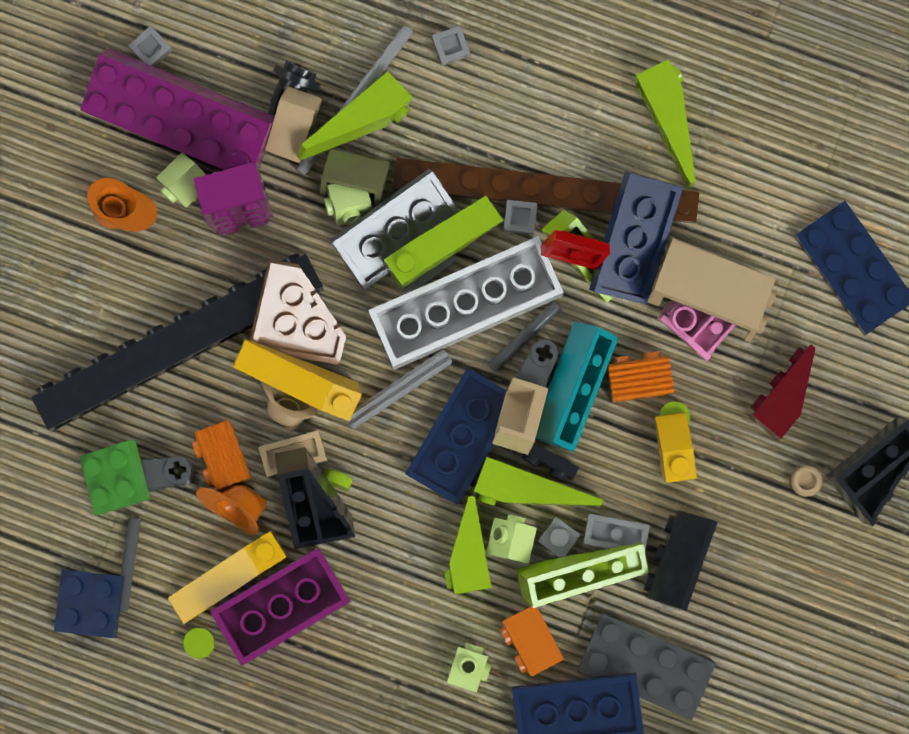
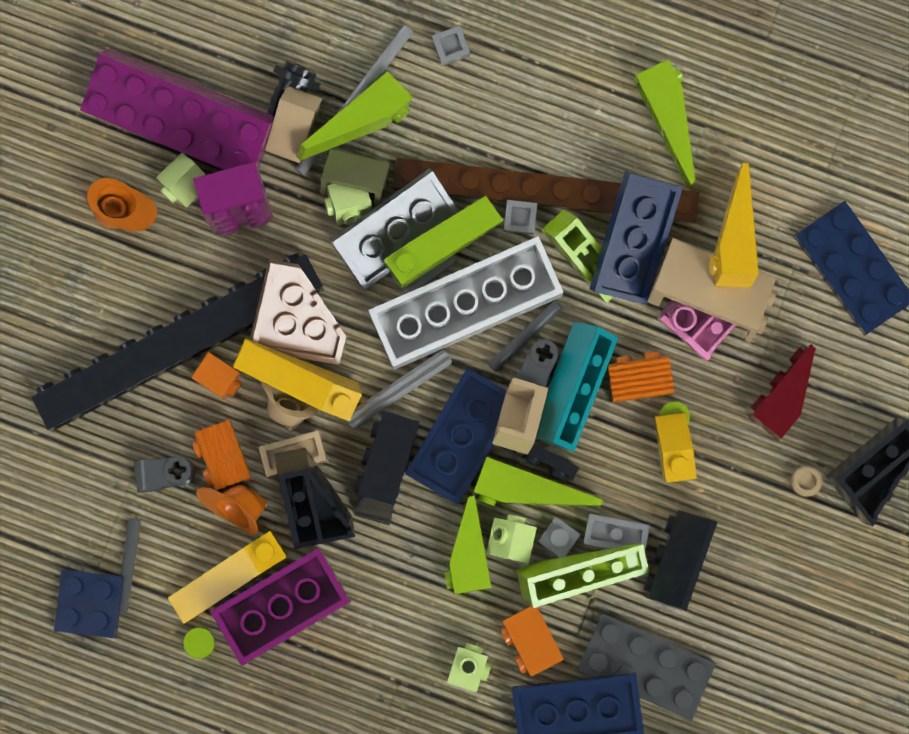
(115, 477): bright green plate -> none
(150, 47): light grey plate -> none
(217, 377): none -> orange brick
(338, 479): lime tile -> none
(384, 467): none -> black wedge
(575, 249): red plate -> none
(735, 252): none -> yellow slope

